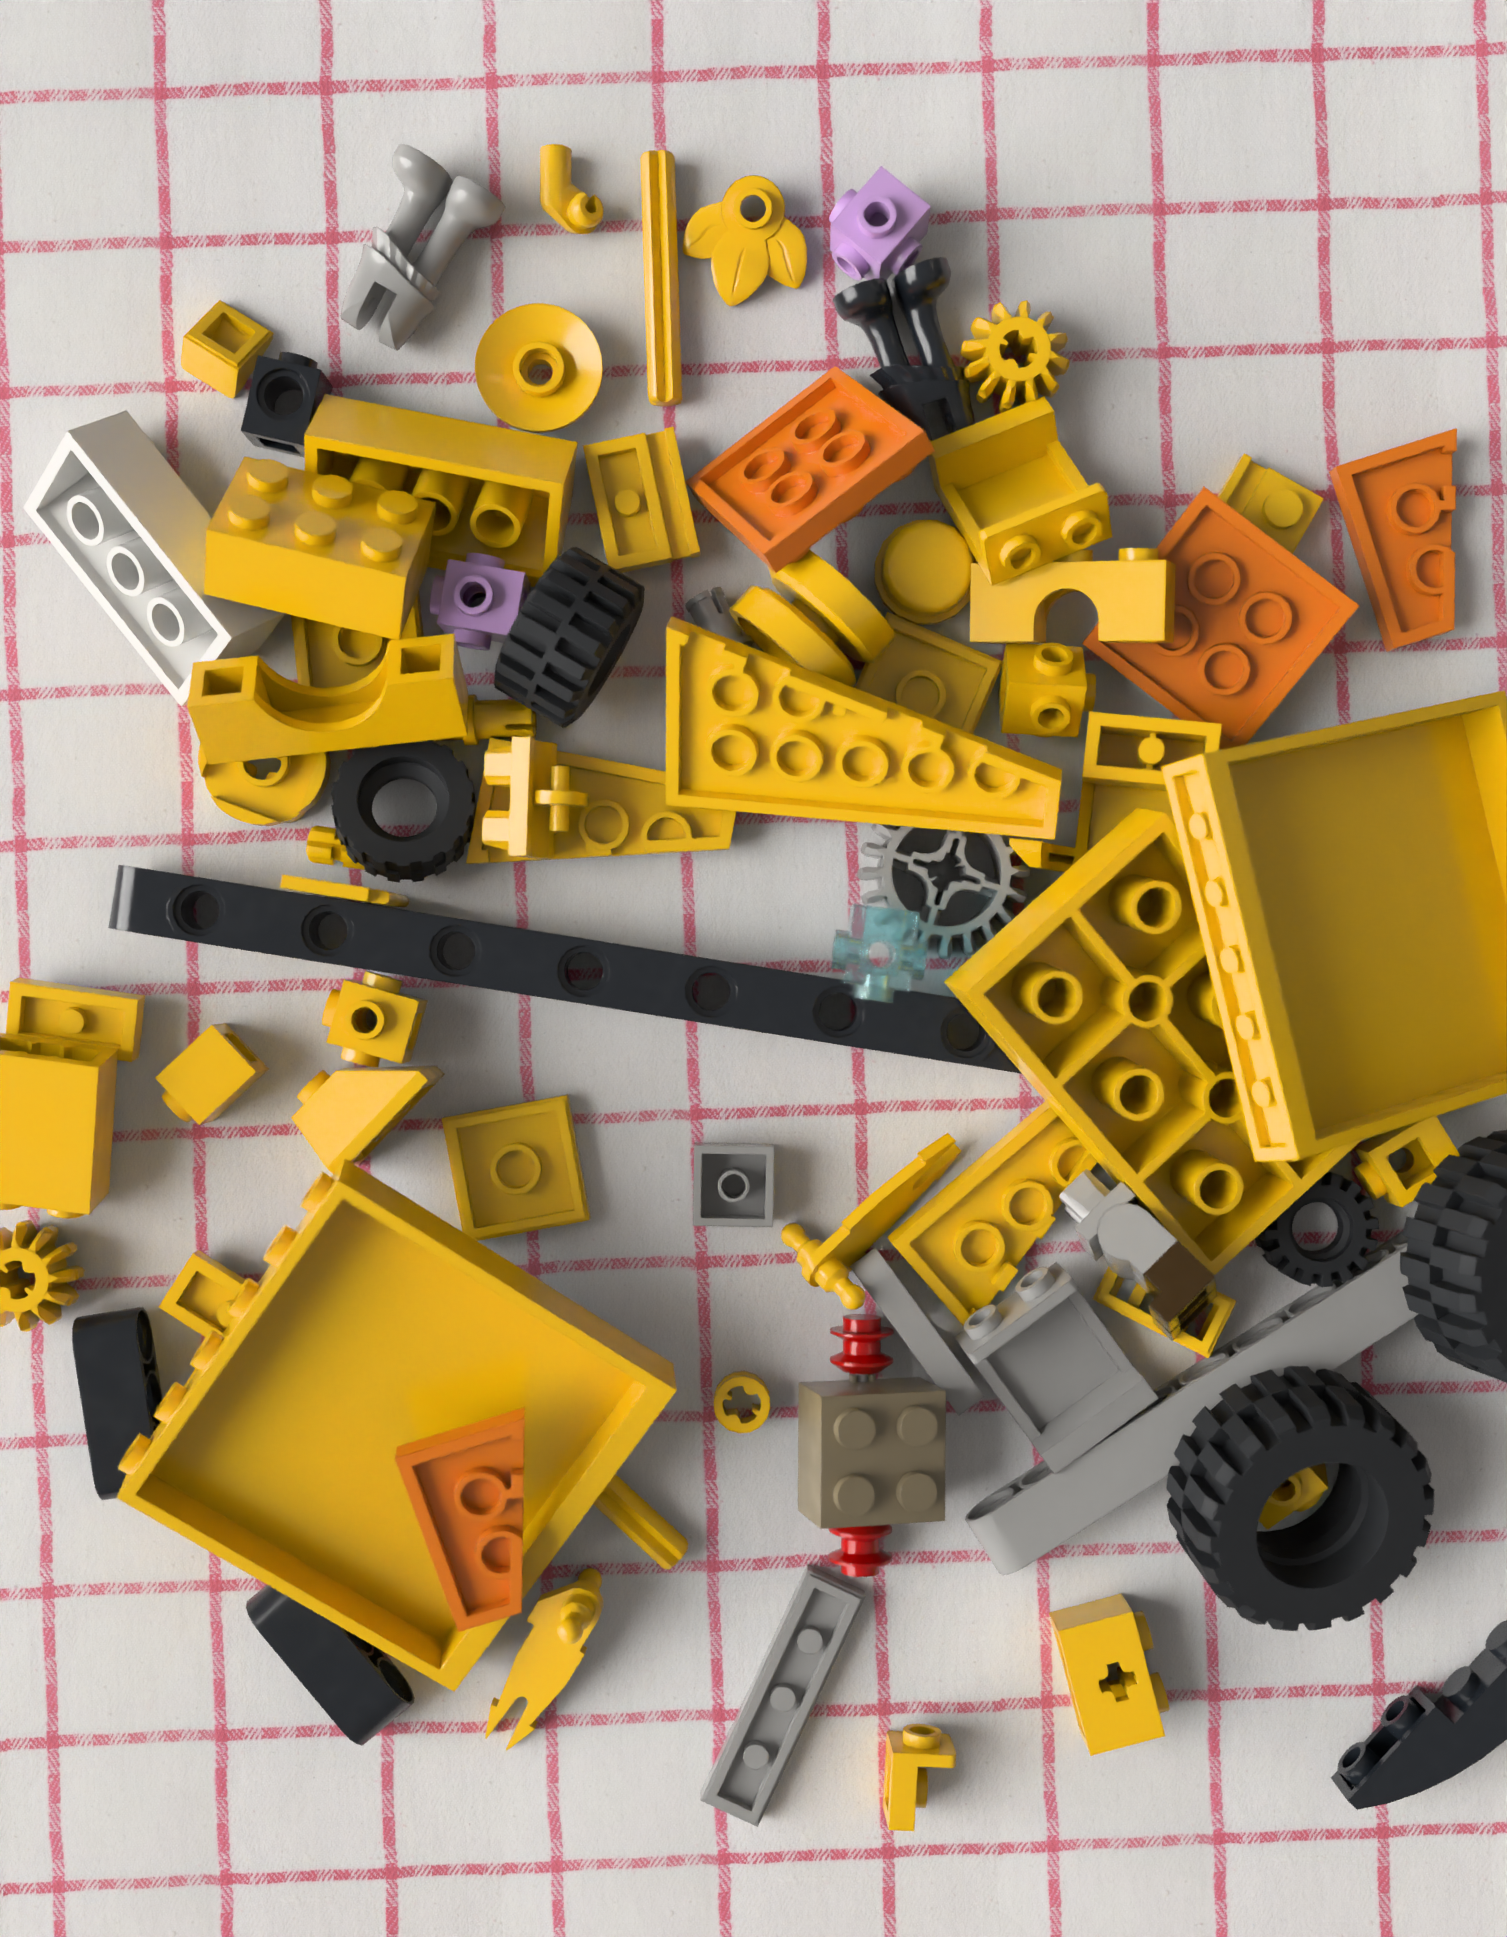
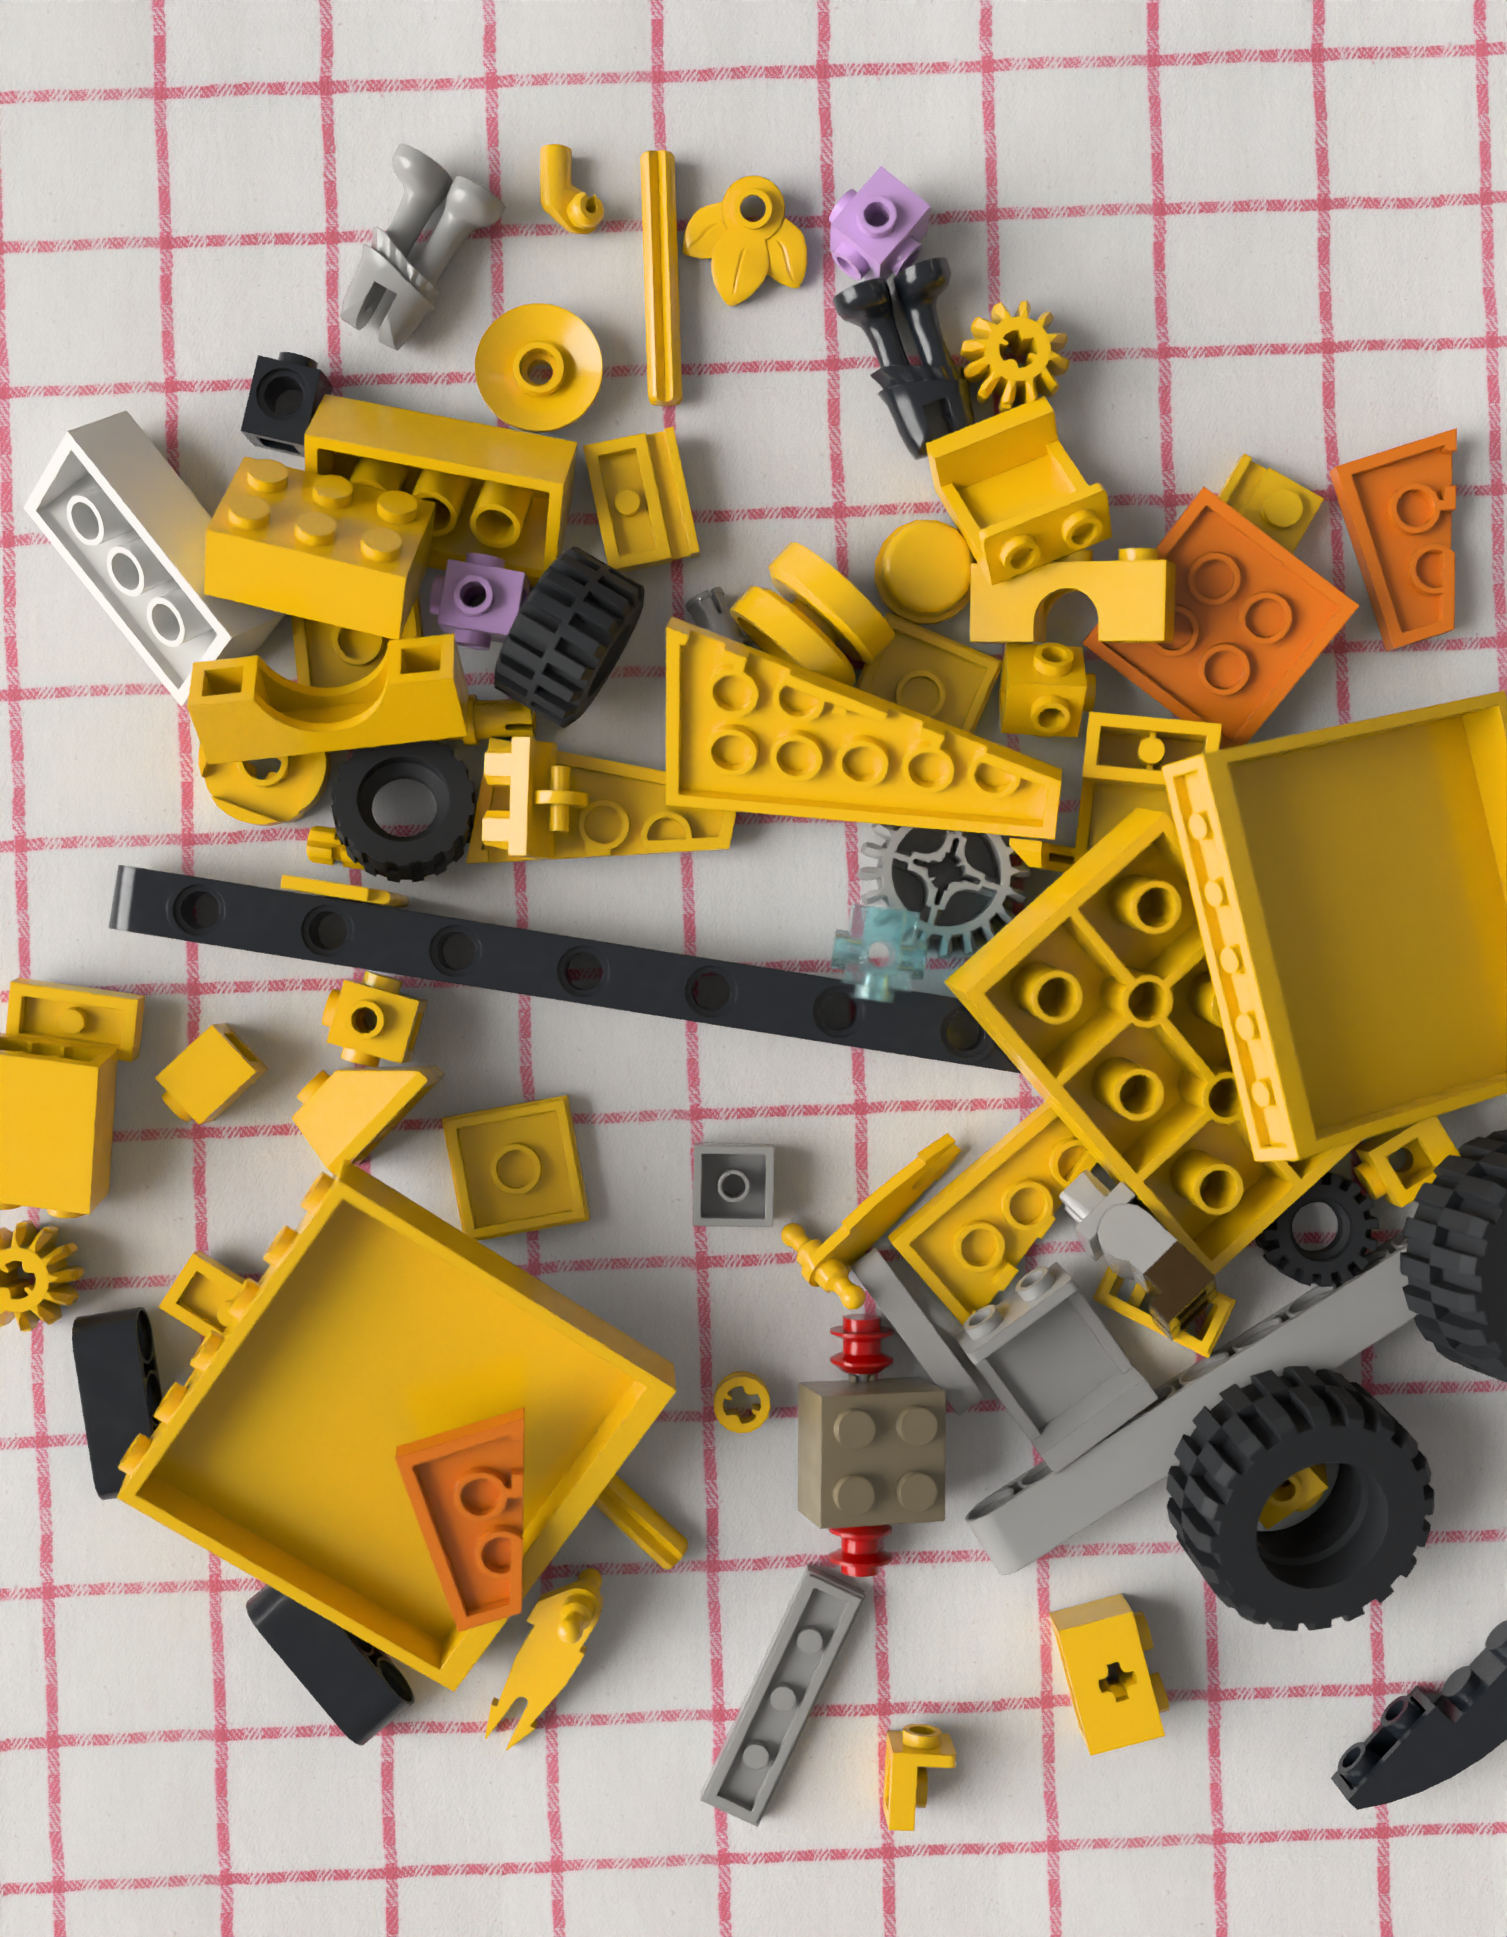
(224, 348): yellow slope -> none
(809, 468): orange plate -> none

